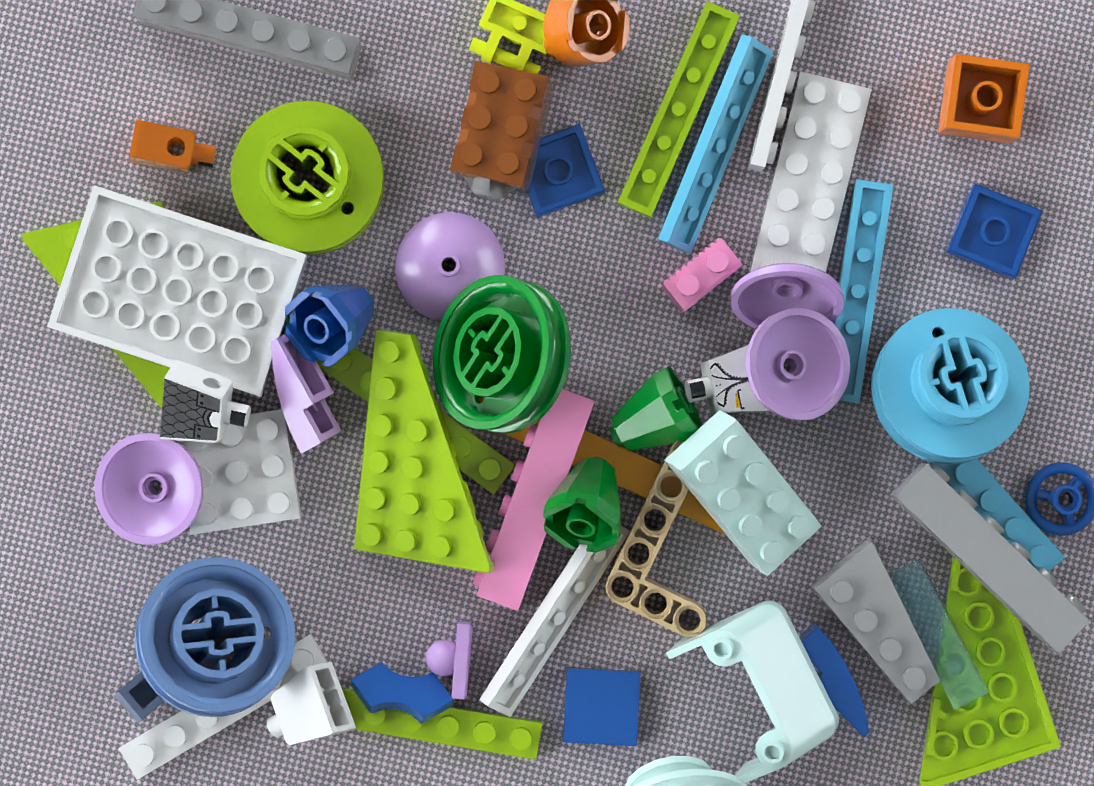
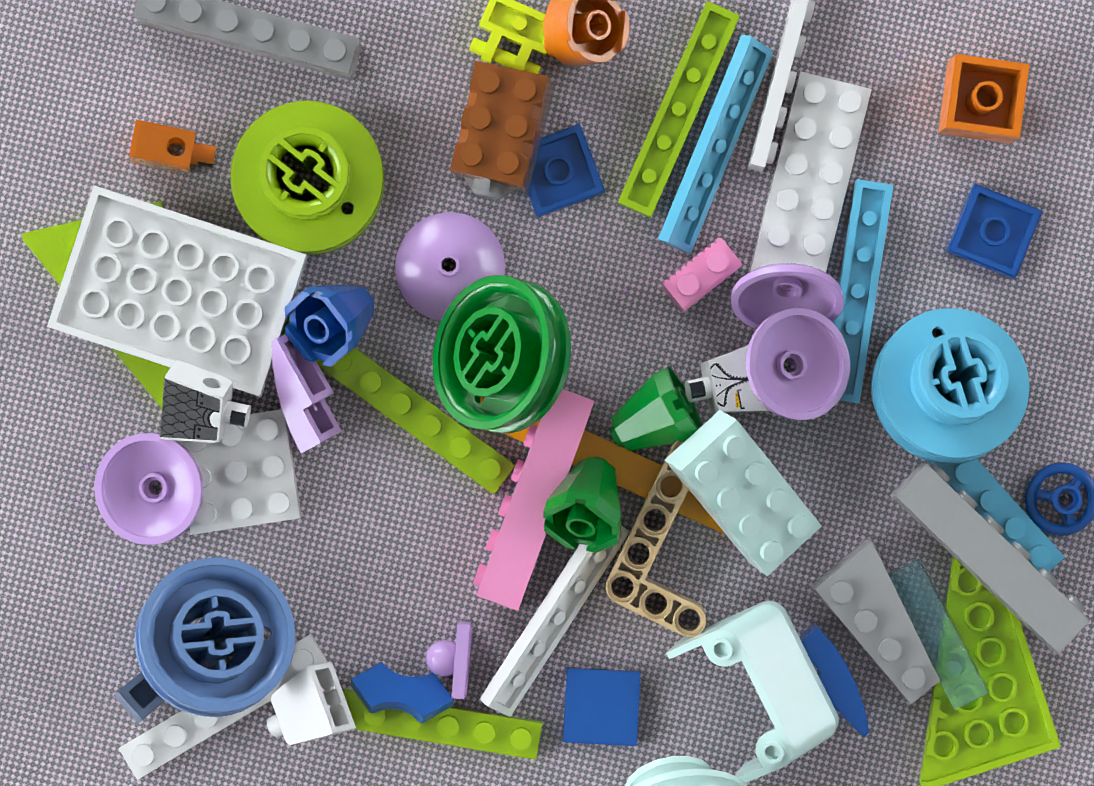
(410, 479): lime wing -> none

